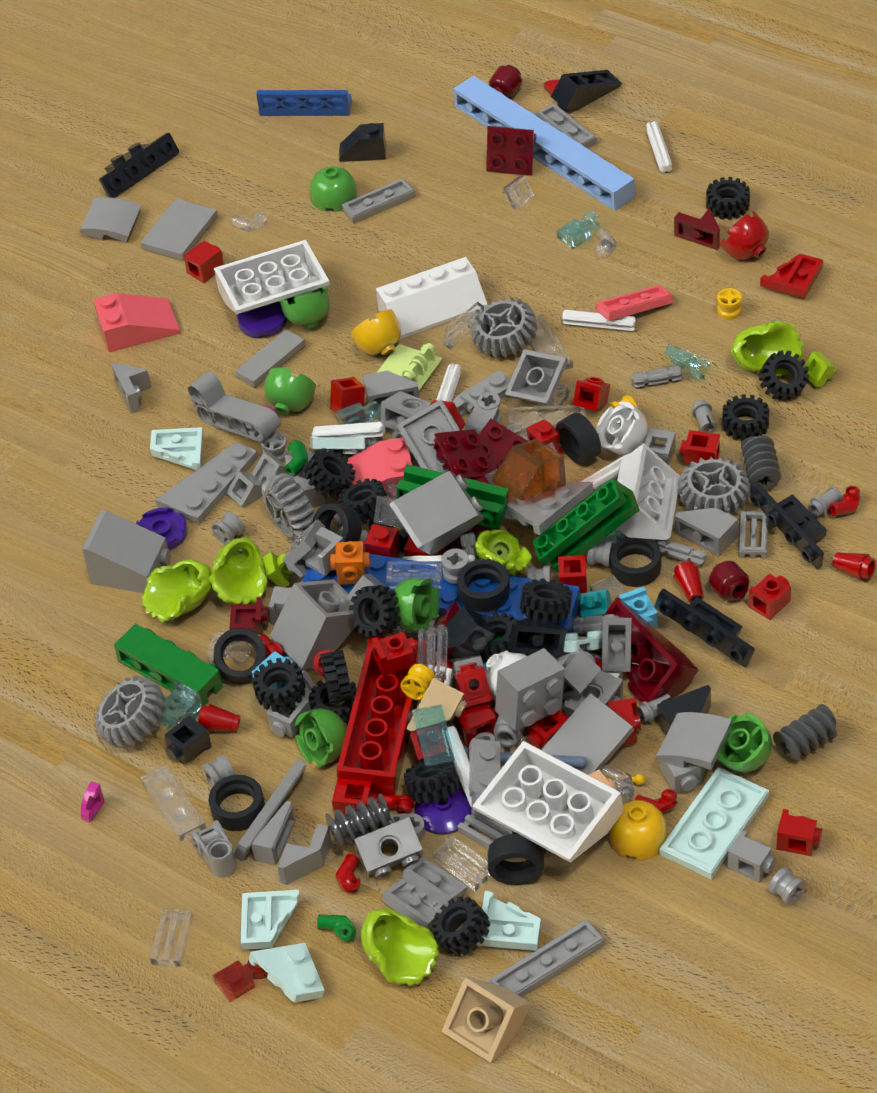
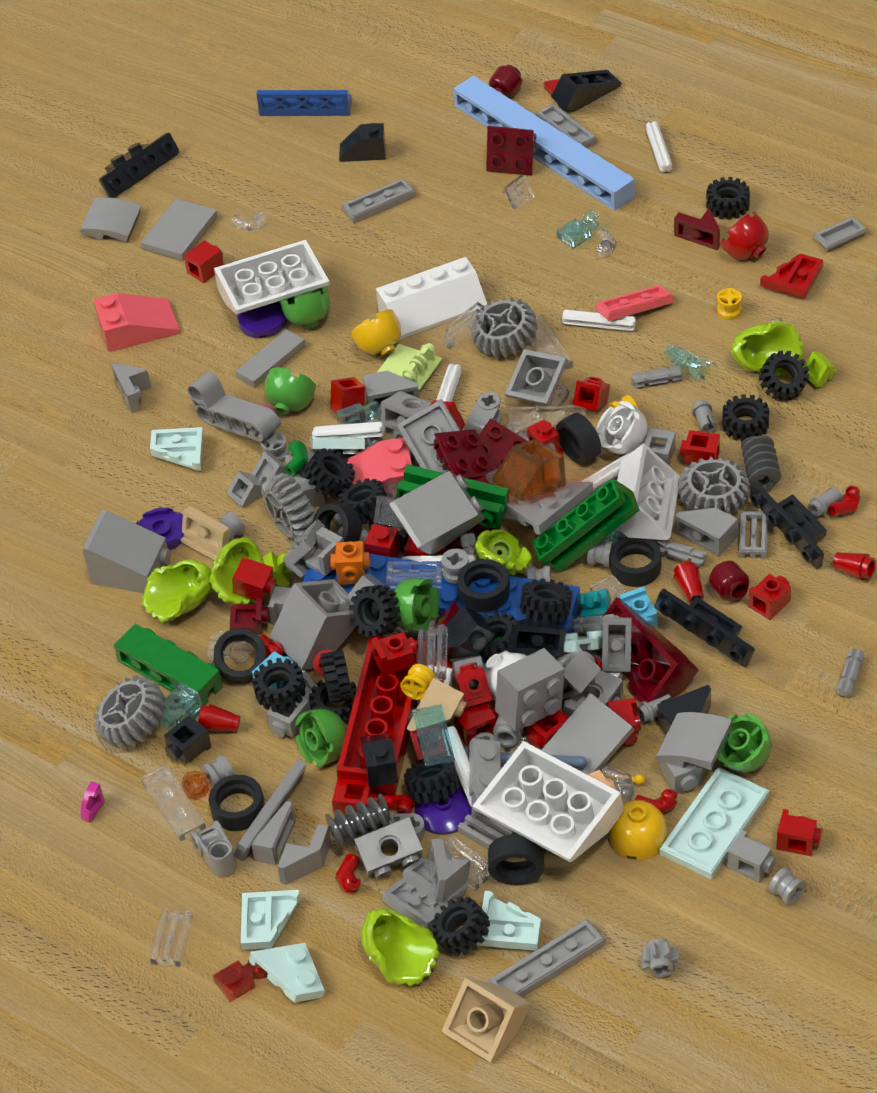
(201, 780): none -> clear orange bush
(203, 533): none -> tan plate
(208, 485): light grey wing -> none
(253, 579): none -> red brick
(332, 188): bright green cylinder -> none
(339, 924): green arm -> none
(379, 759): none -> black slope
(445, 872): none -> light grey slope
(494, 383): light grey hinge -> none
(573, 571): red brick -> none
(659, 957): none -> light grey gear
(806, 733): dark grey piece -> none
(840, 233): none -> light grey tile
(850, 672): none -> light grey axle

